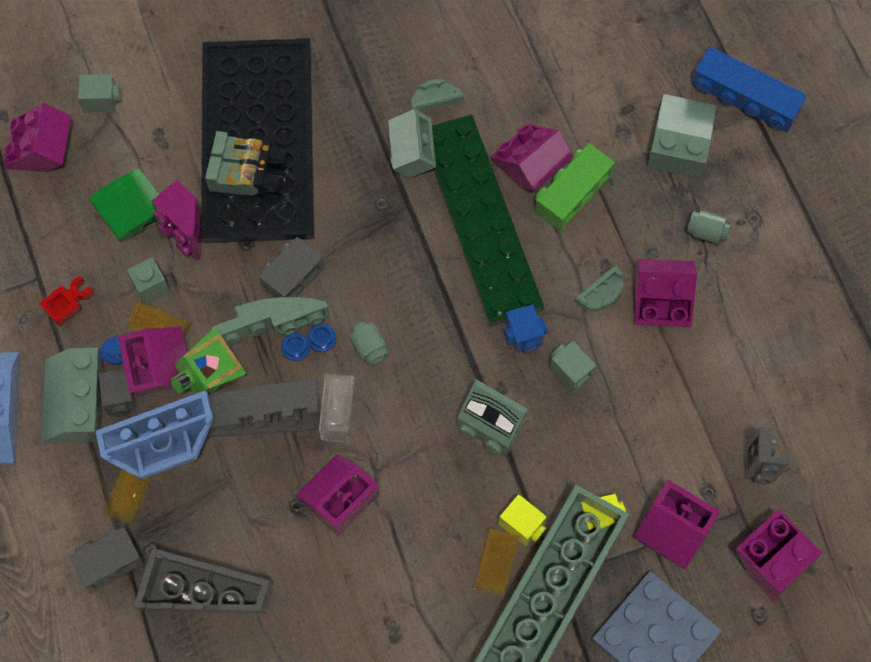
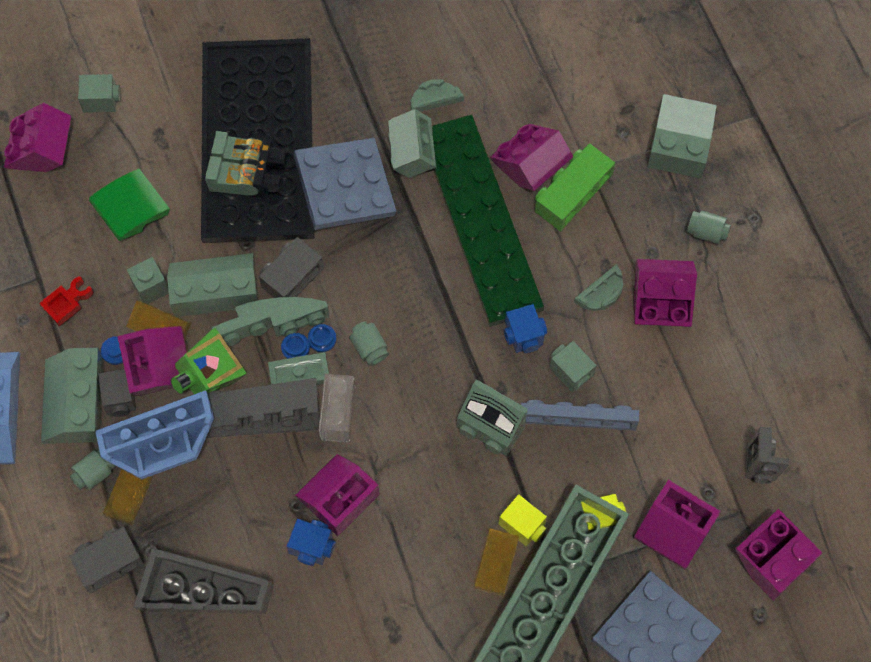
(90, 471): none -> sand green brick
(179, 218): magenta slope -> none
(211, 284): none -> sand green slope
(299, 368): none -> sand green plate
(311, 542): none -> blue brick
(344, 183): none -> sand blue plate
(576, 416): none -> sand blue plate
(748, 89): blue brick -> none

